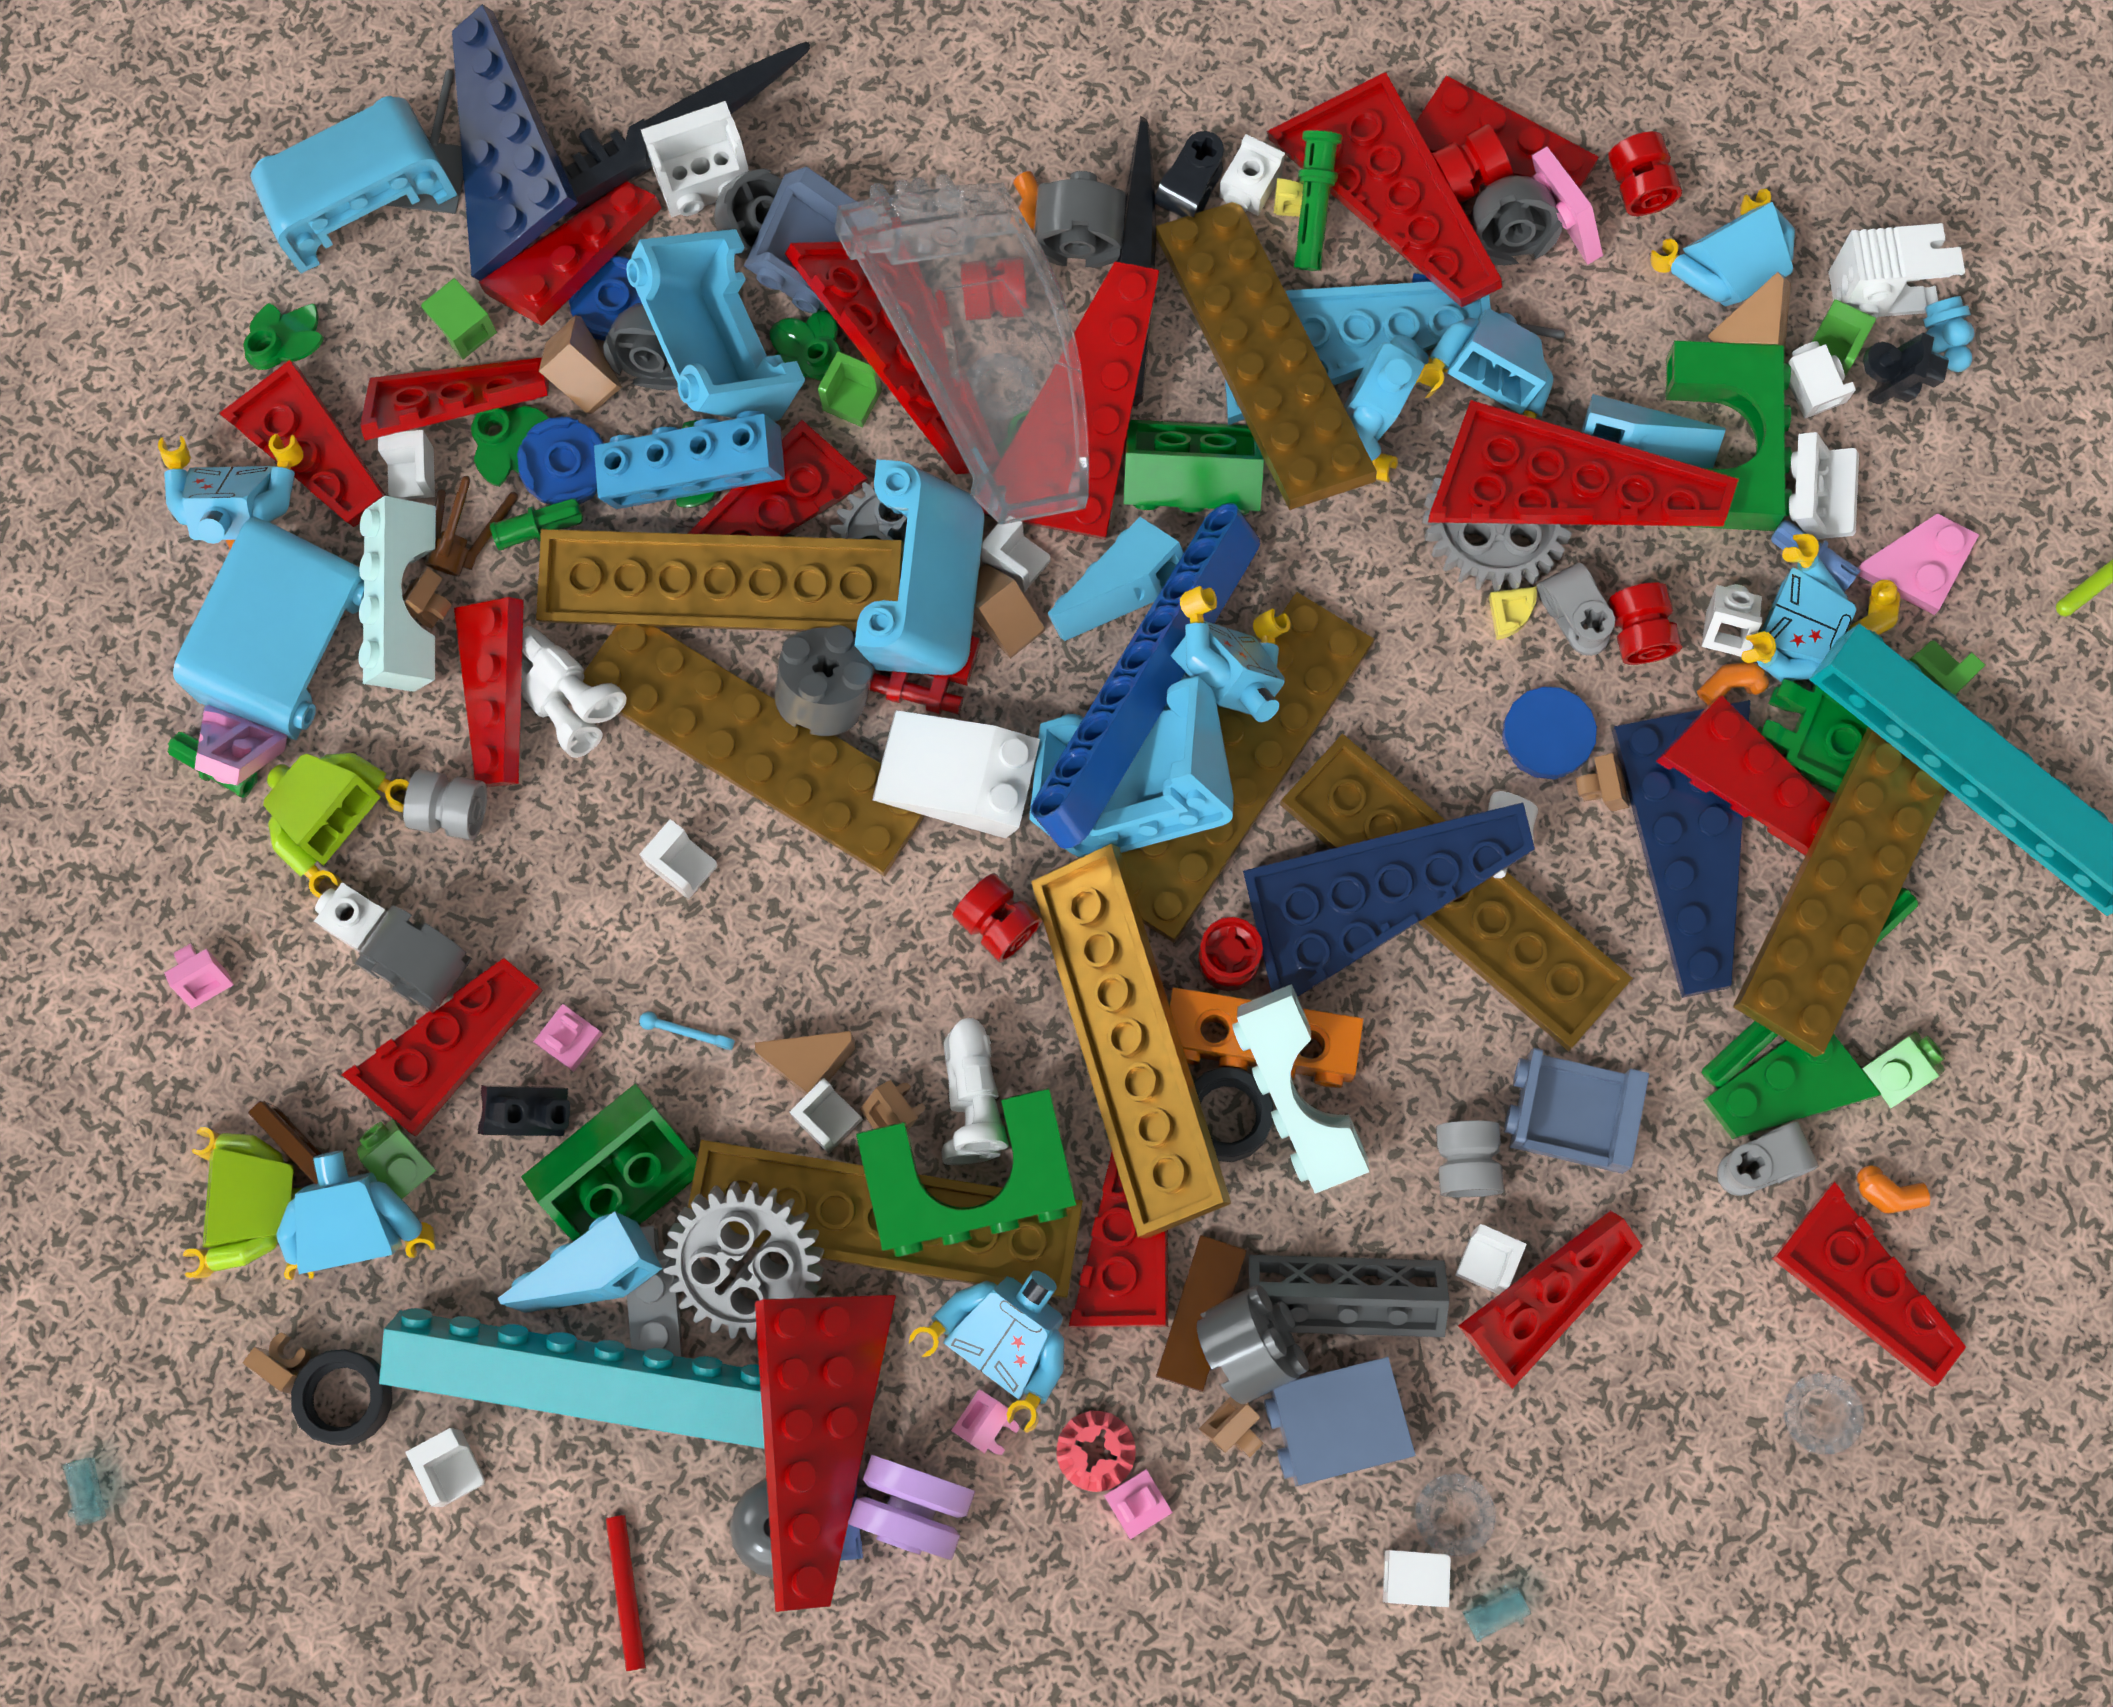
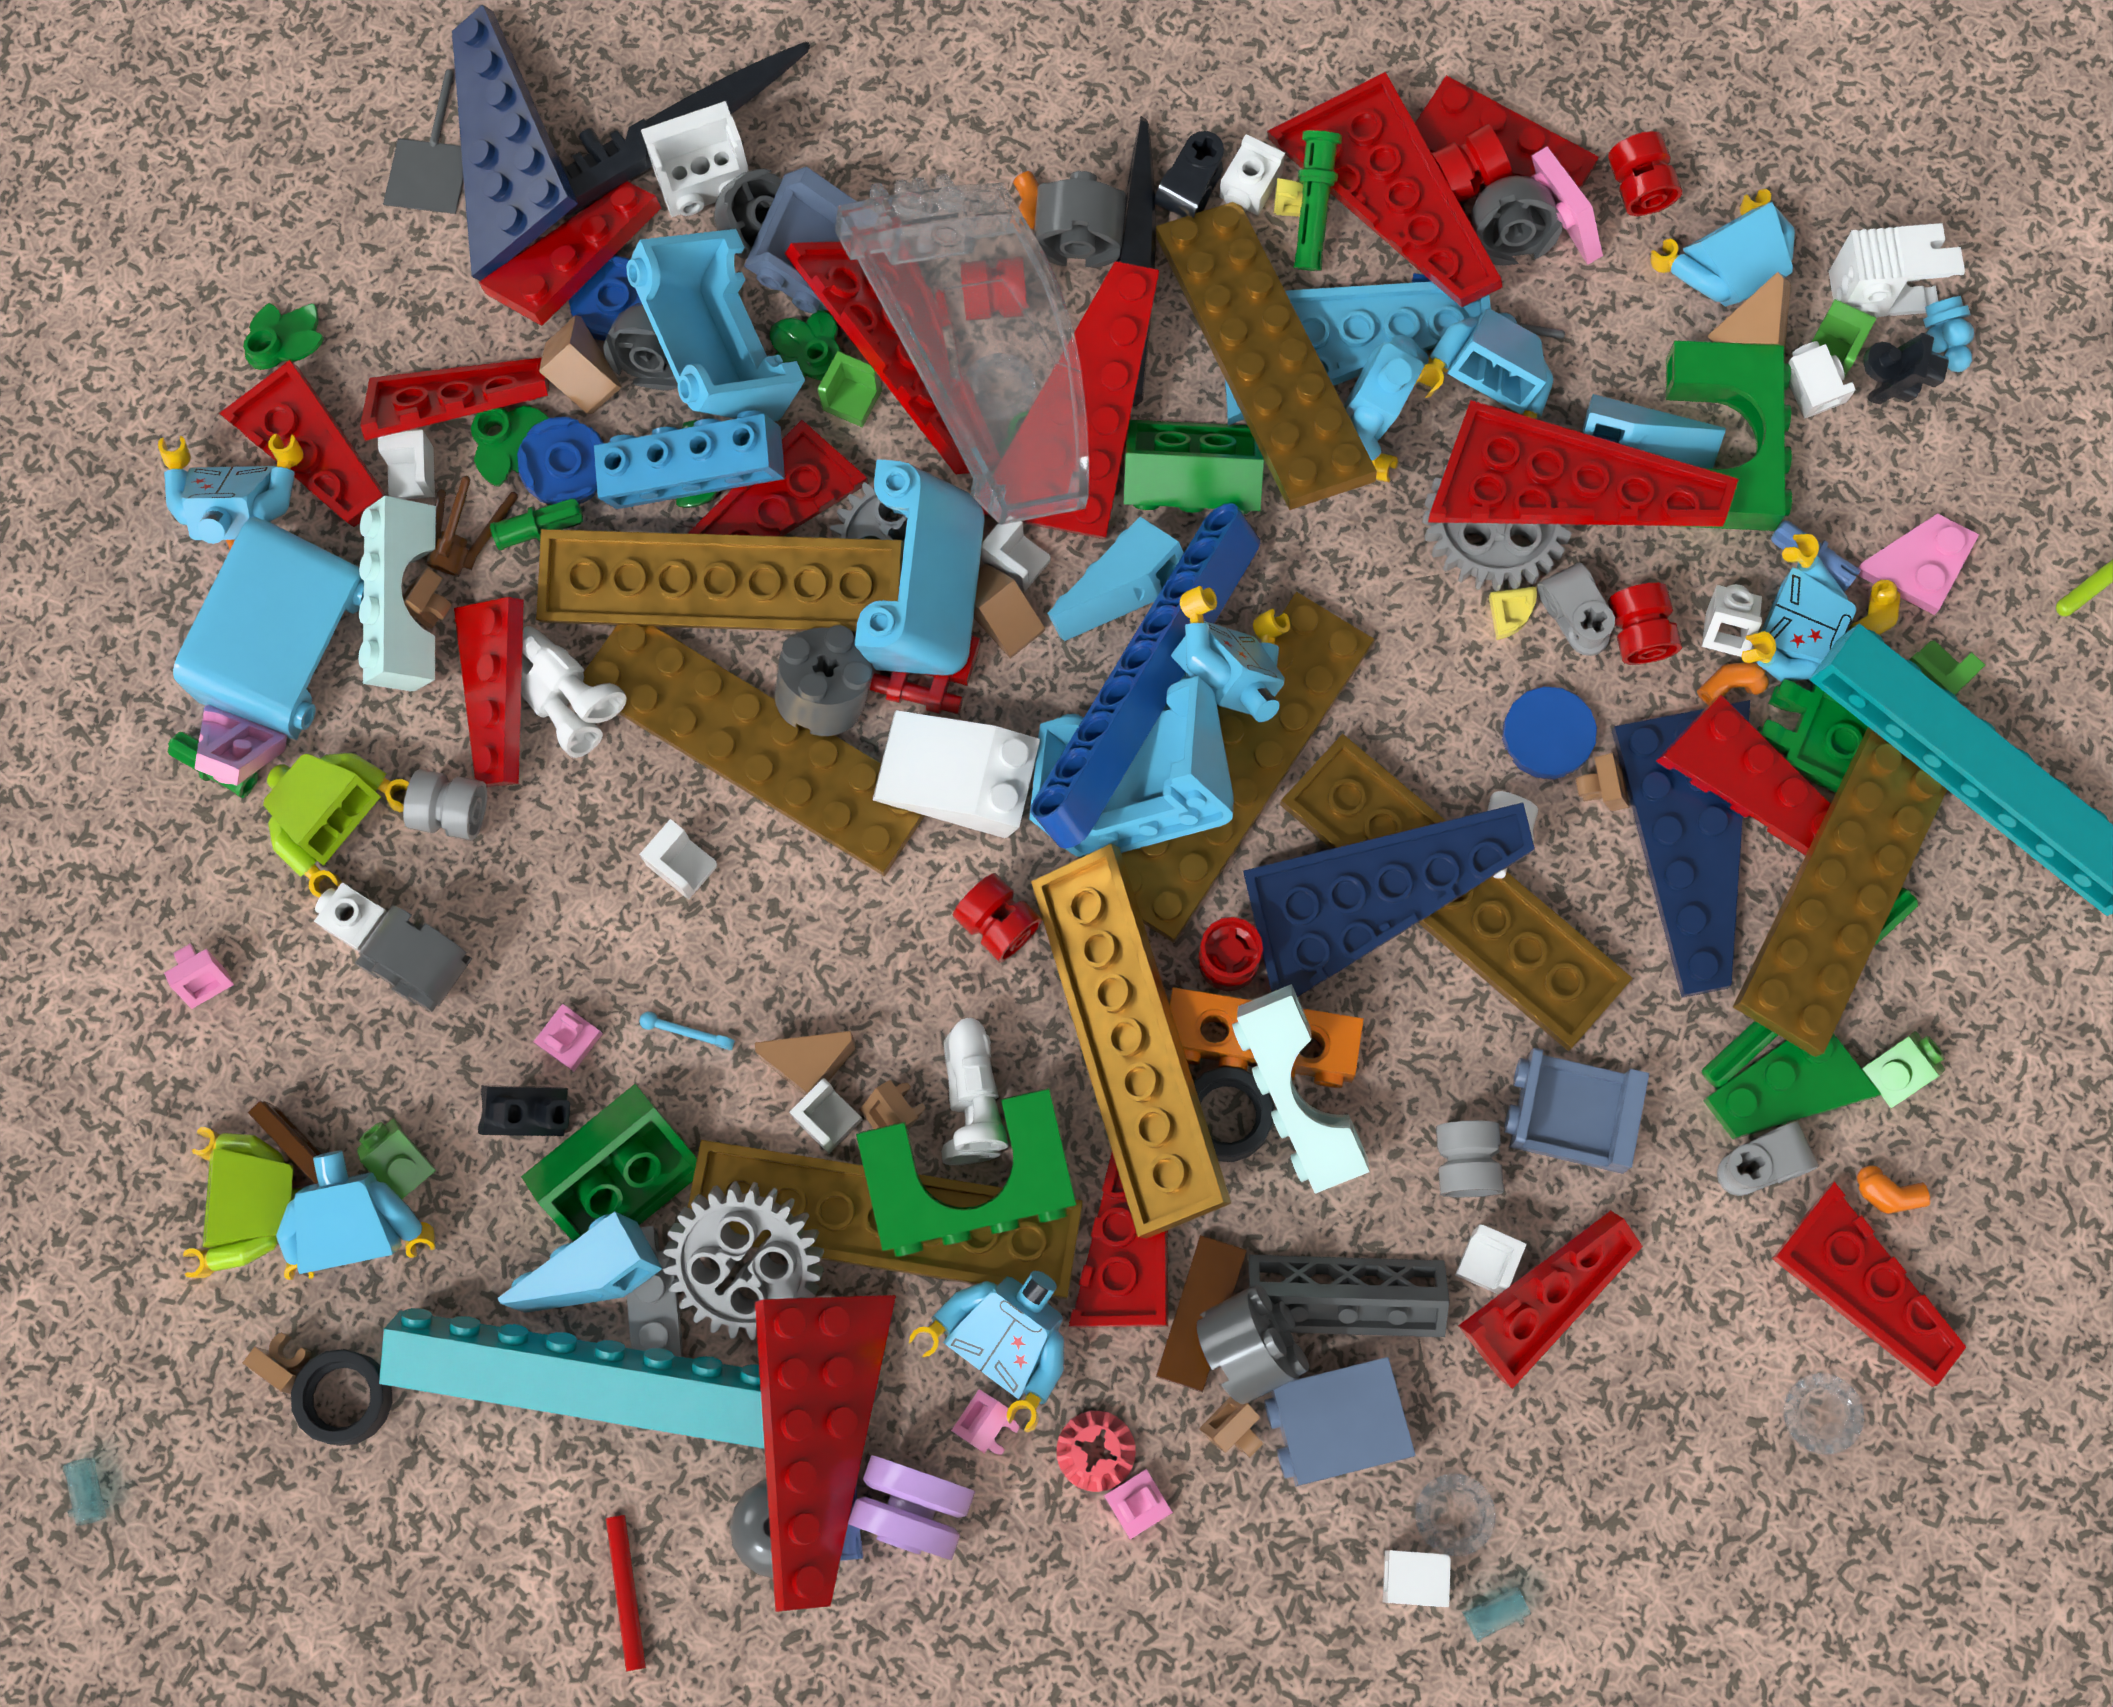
(346, 176): medium azure windscreen -> none
(433, 1058): red wing -> none
(445, 1467): white panel -> none
(459, 318): bright green panel -> none
(1824, 488): white bracket -> none

